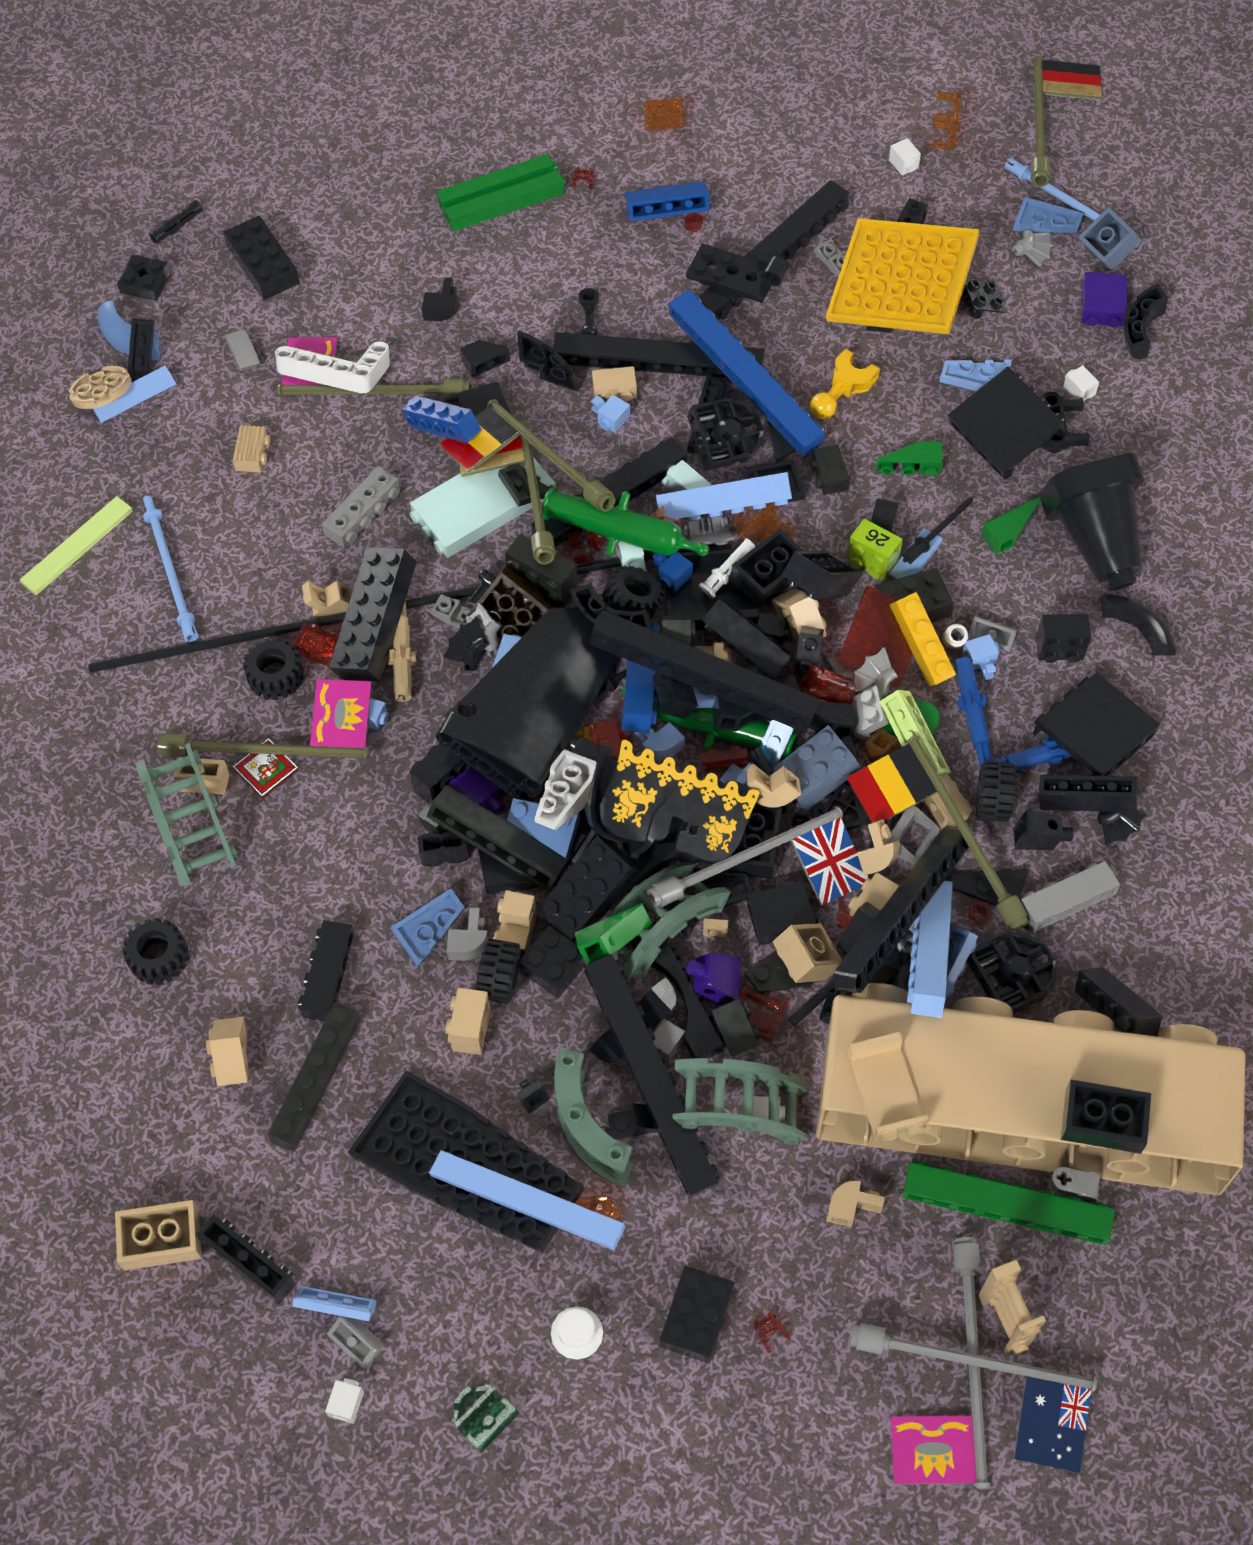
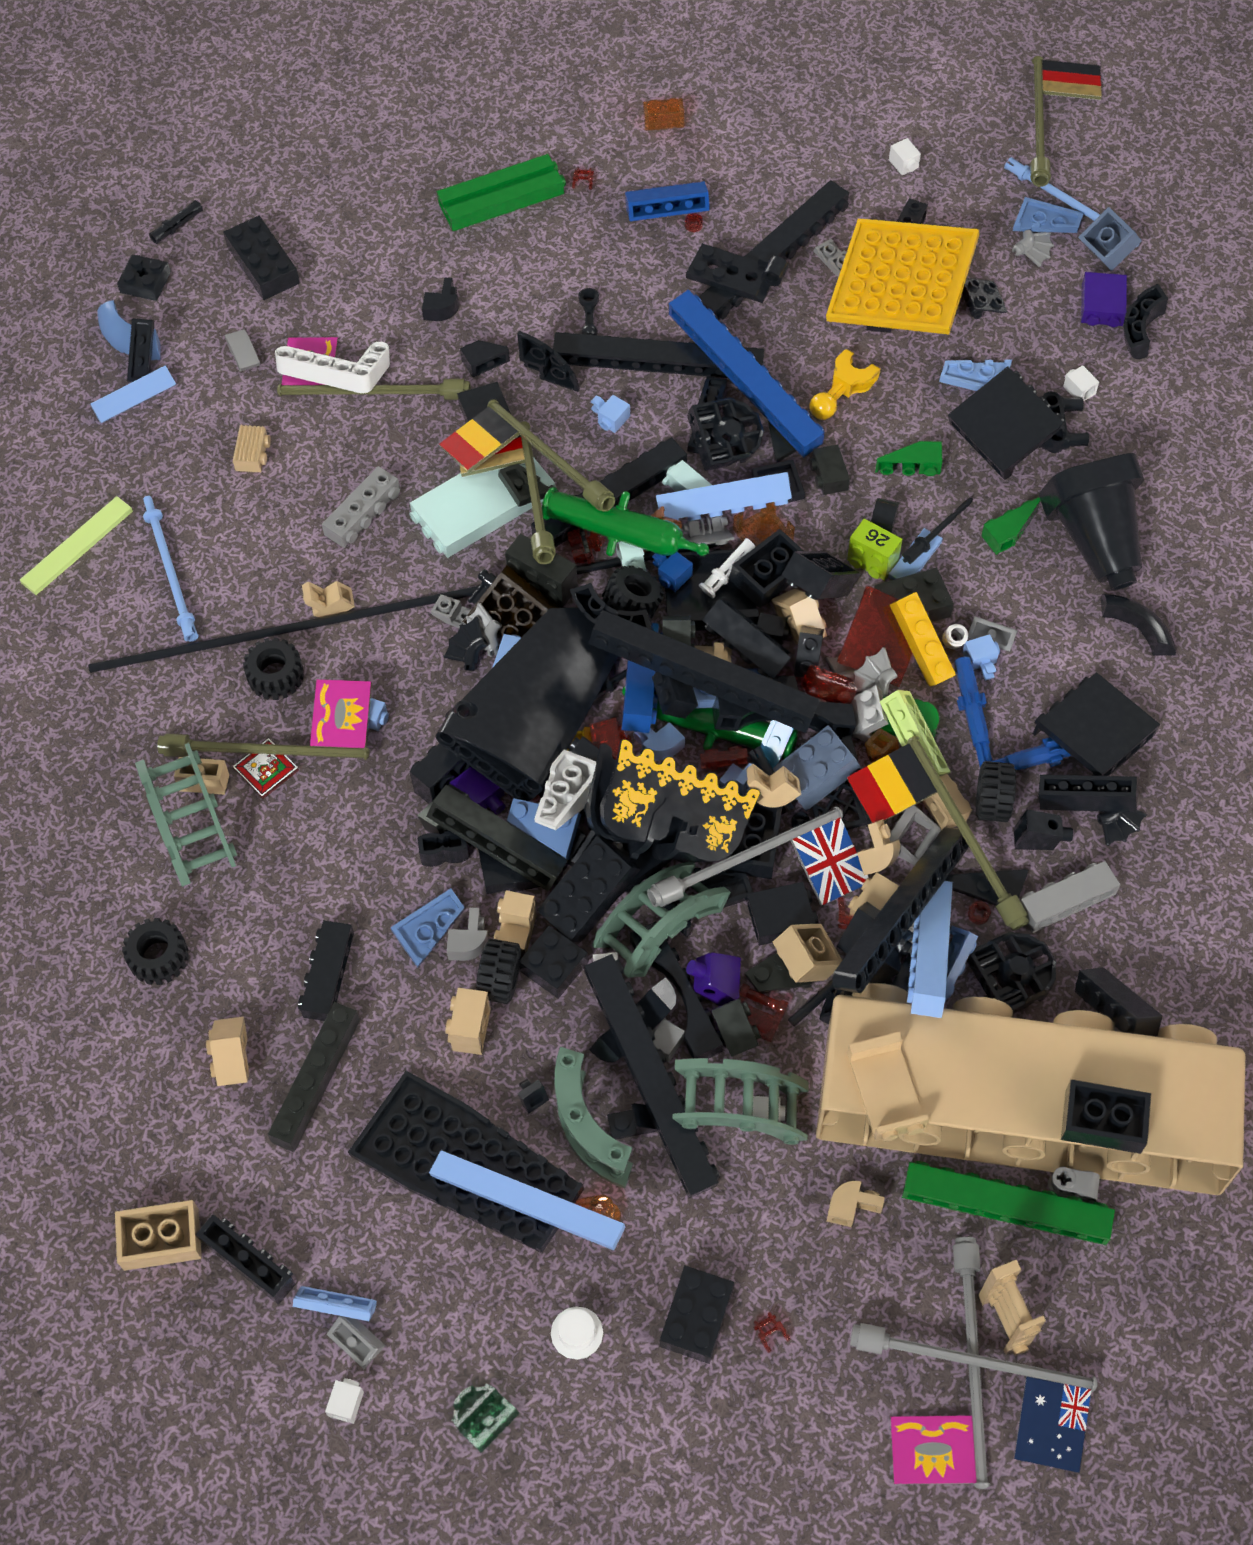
(100, 388): tan tile -> none
(316, 644): clear red brick -> none
(373, 614): black brick -> none
(402, 659): tan piece -> none
(441, 419): blue brick -> none
(611, 933): green slope -> none
(616, 382): tan brick -> none
(715, 928): tan tile -> none
(947, 121): clear orange panel -> none
(1063, 637): black brick -> none

